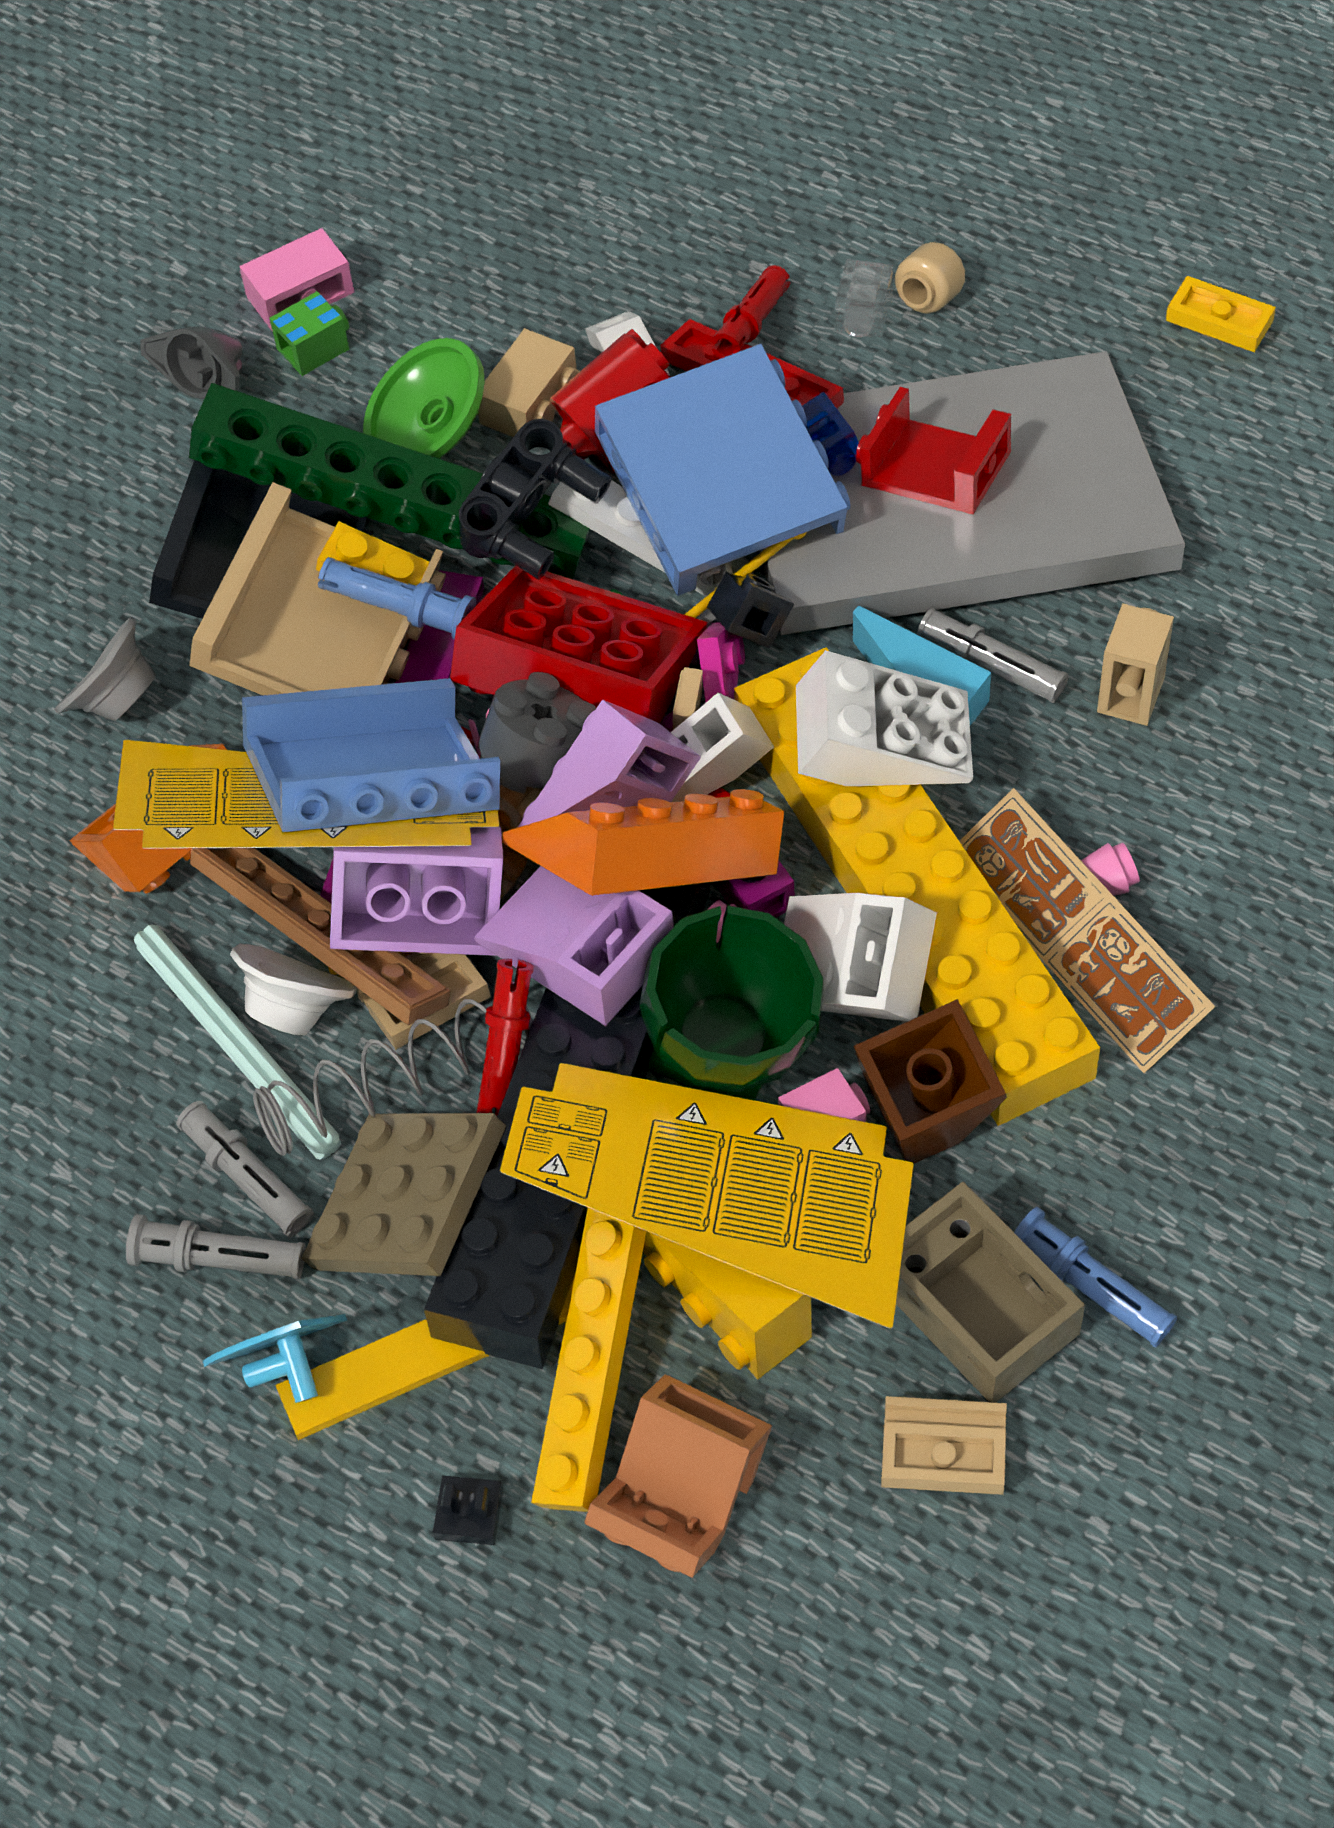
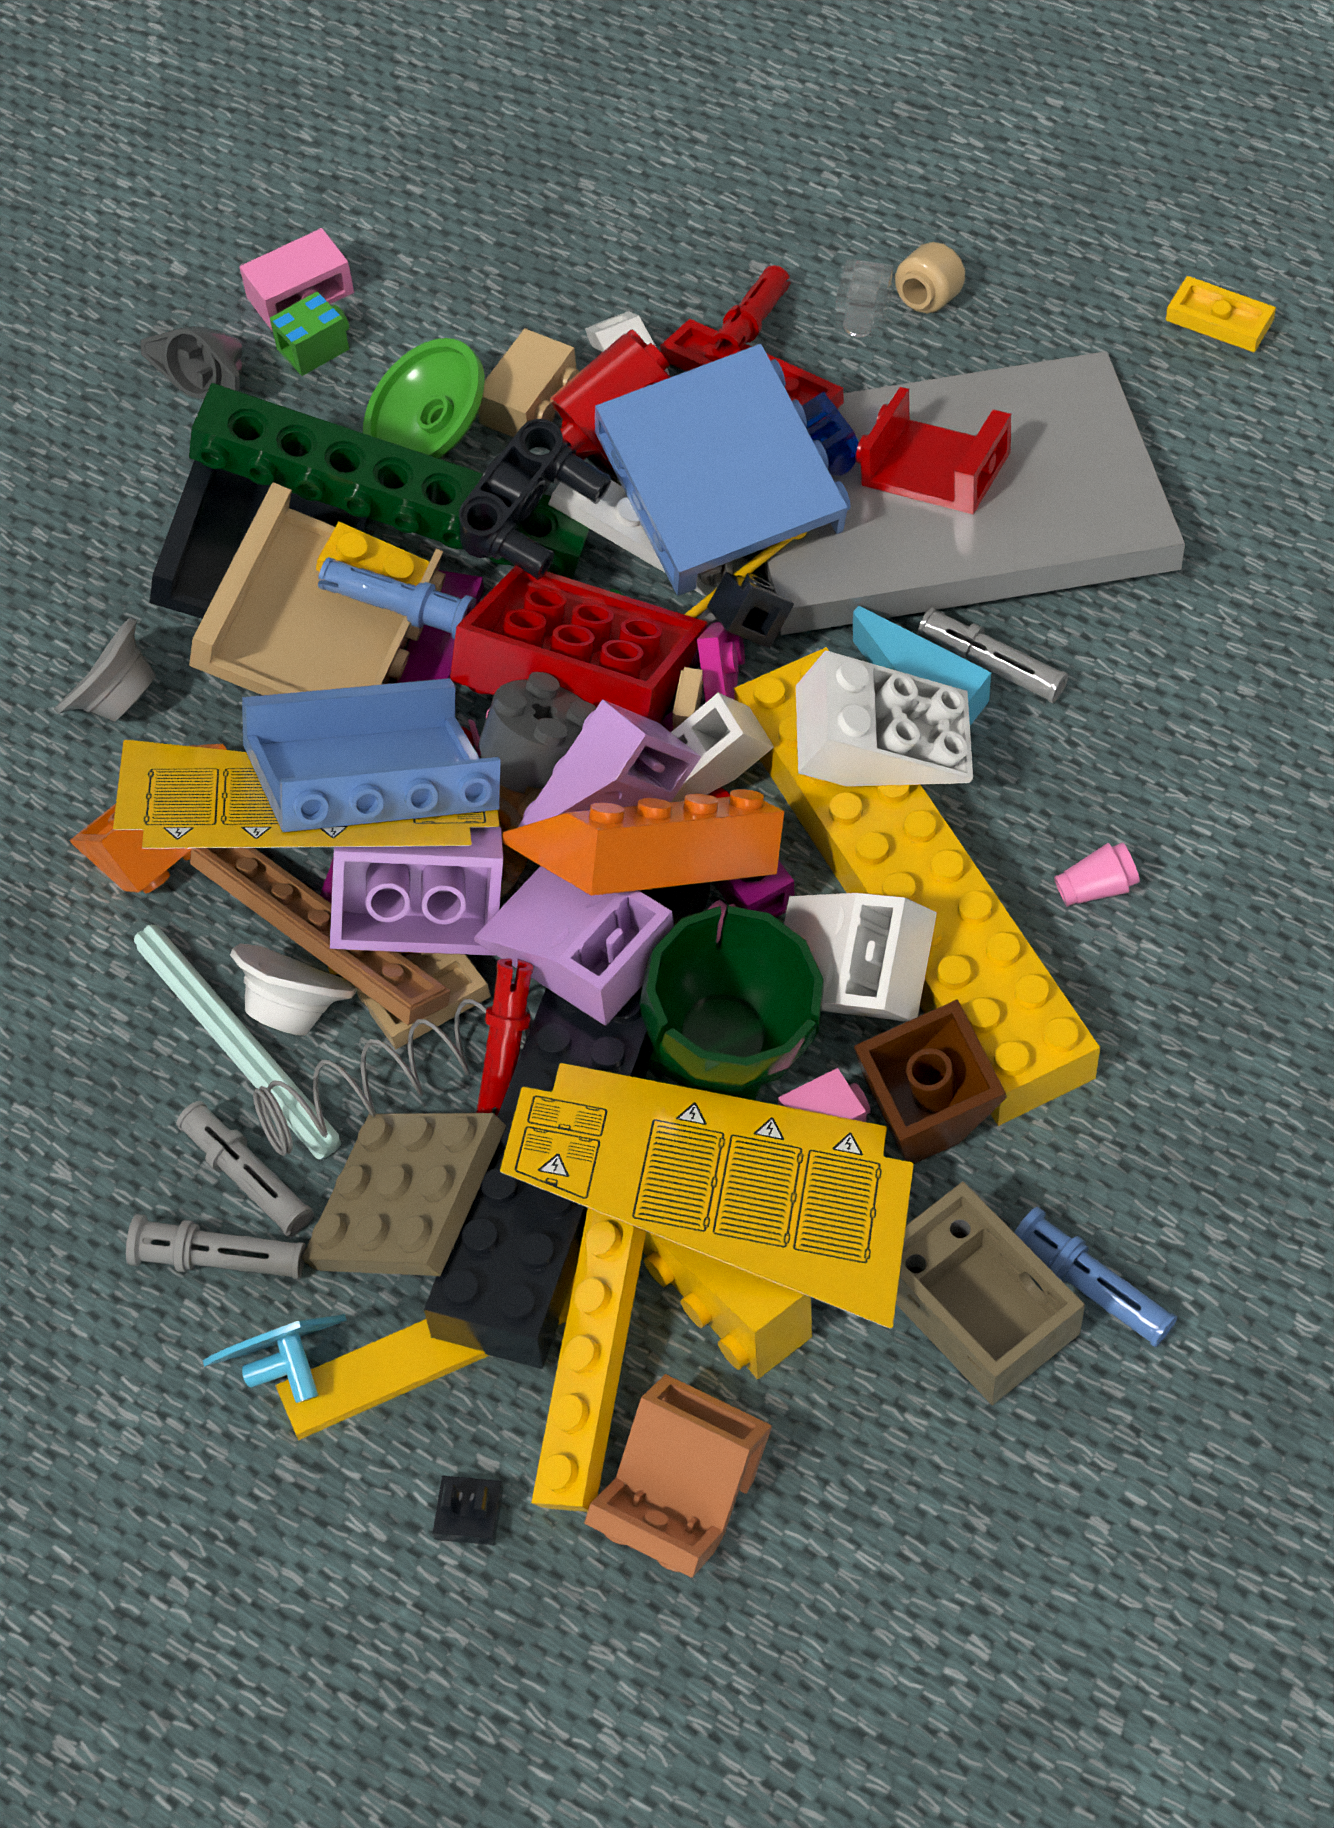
(944, 1445): tan plate -> none
(1085, 933): sticker -> none
(1135, 664): tan brick -> none

